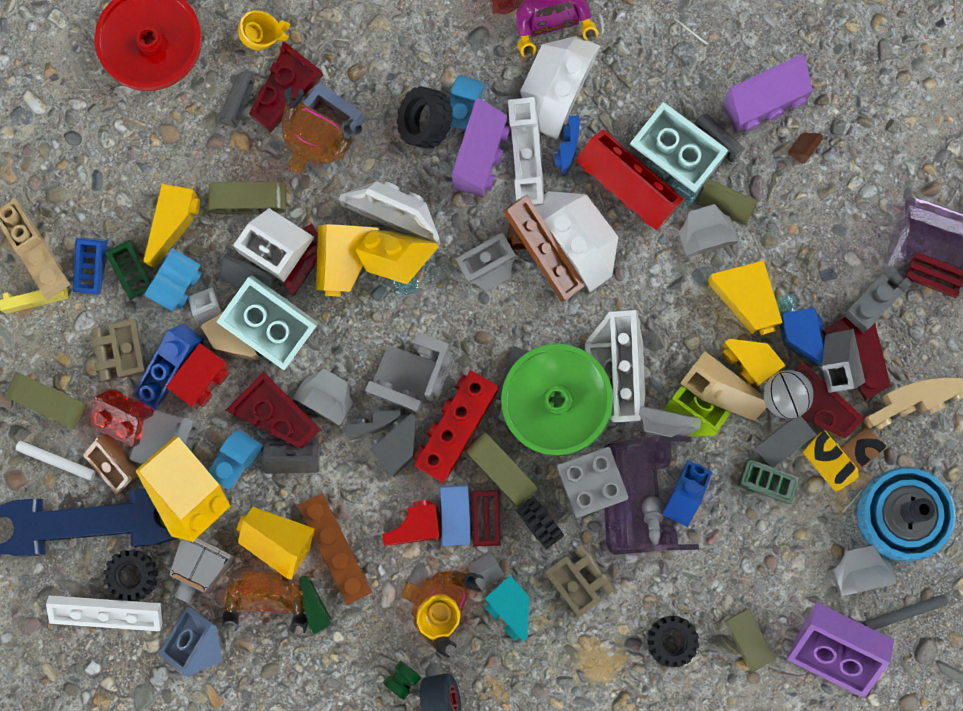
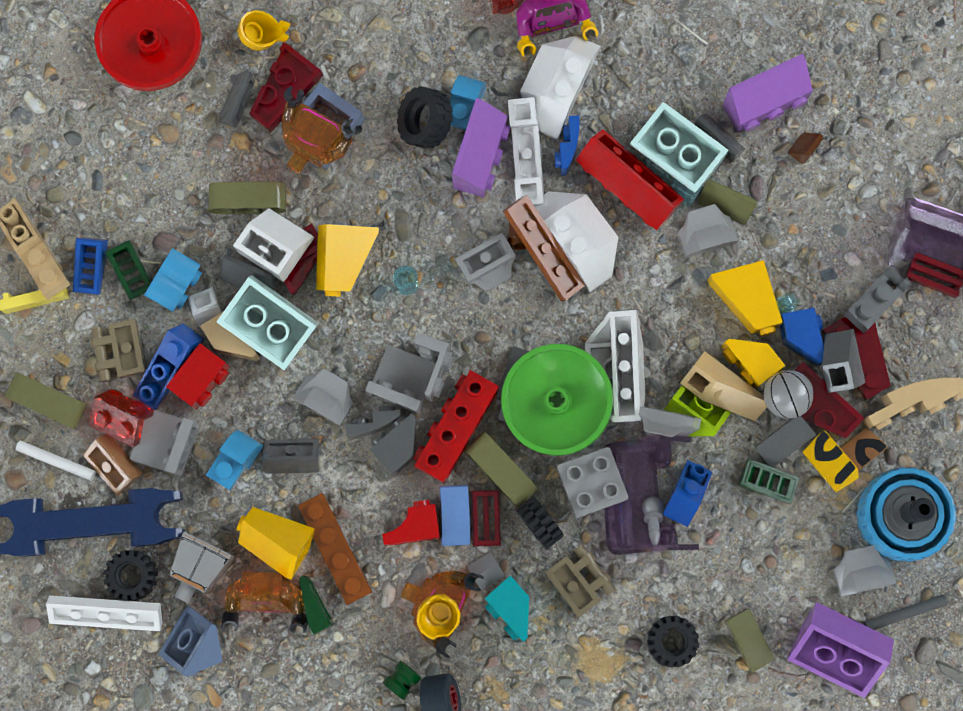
(171, 219): yellow slope -> none
(182, 490): yellow slope -> none
(275, 412): dark red wing -> none
(393, 209): white wedge -> none
(394, 254): yellow slope -> none

